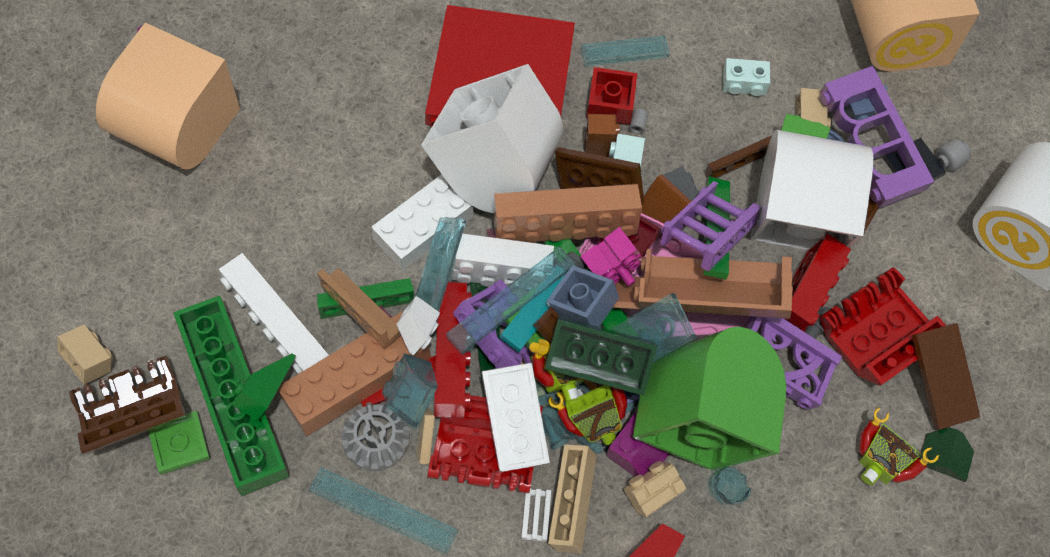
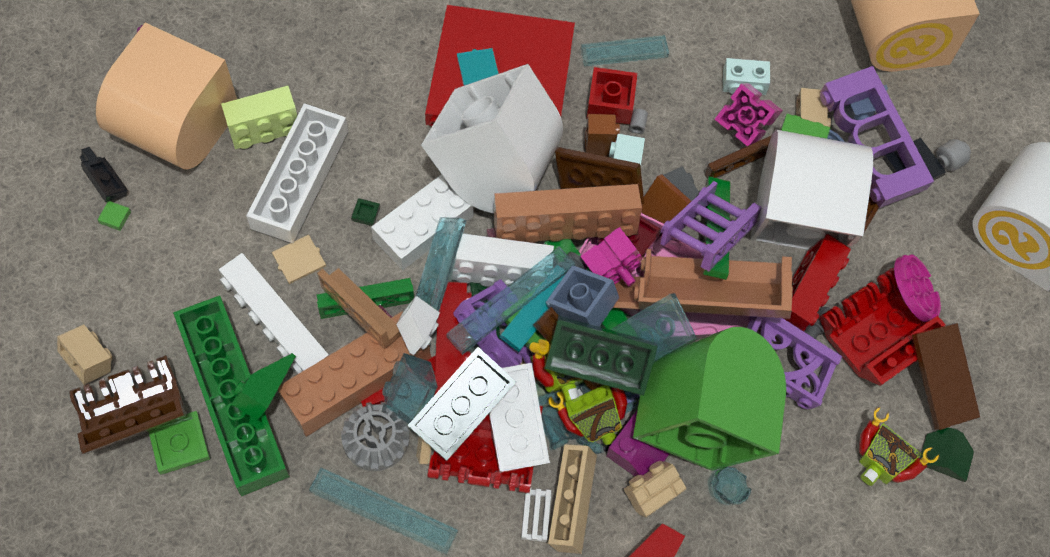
(102, 176): none -> black hinge
(114, 215): none -> bright green tile
(260, 117): none -> yellowish green brick
(297, 173): none -> white brick
(299, 259): none -> tan piece
(365, 212): none -> dark green tile
(462, 403): none -> brick
(477, 65): none -> teal piece
(748, 114): none -> dark pink brick
(916, 287): none -> dark pink tile

